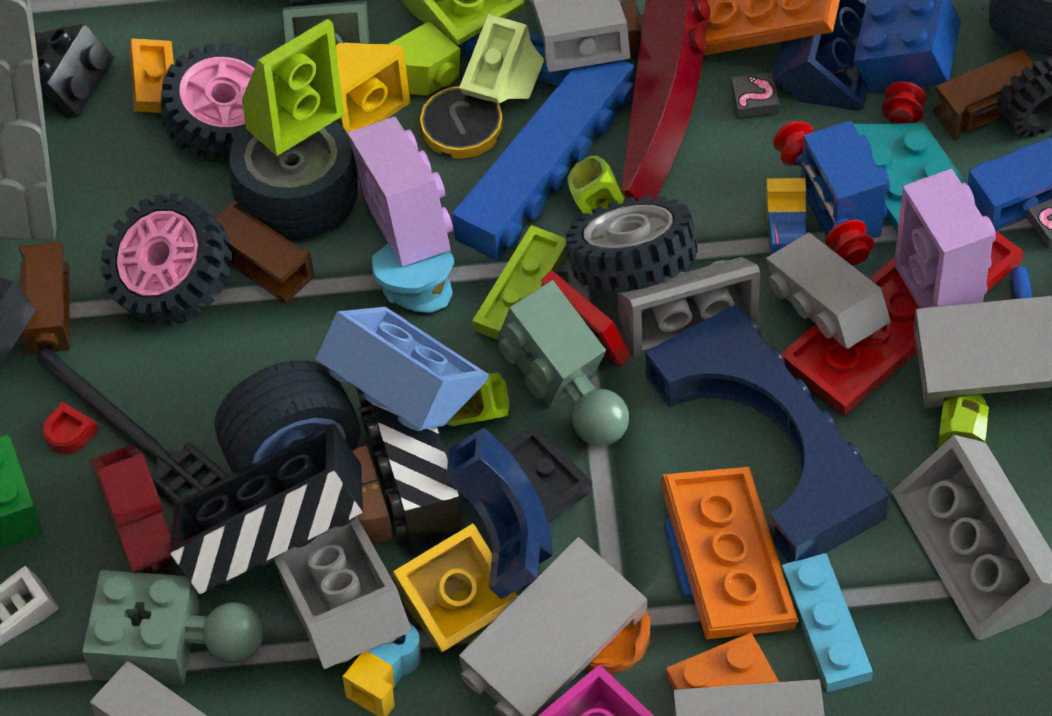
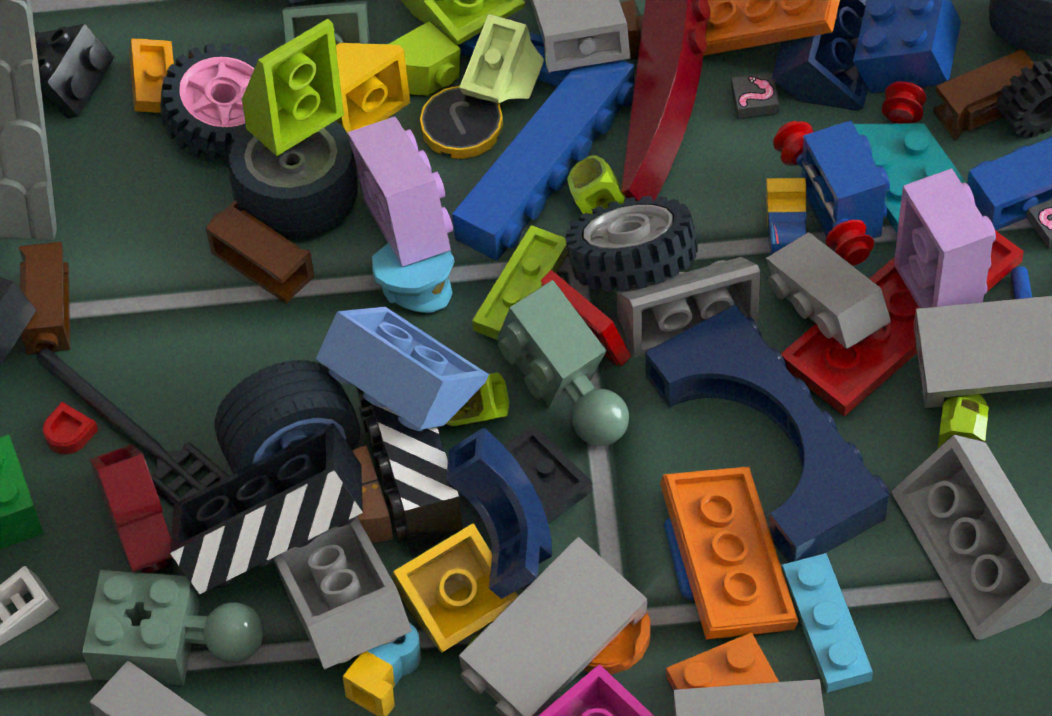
(194, 253): wheel -> none

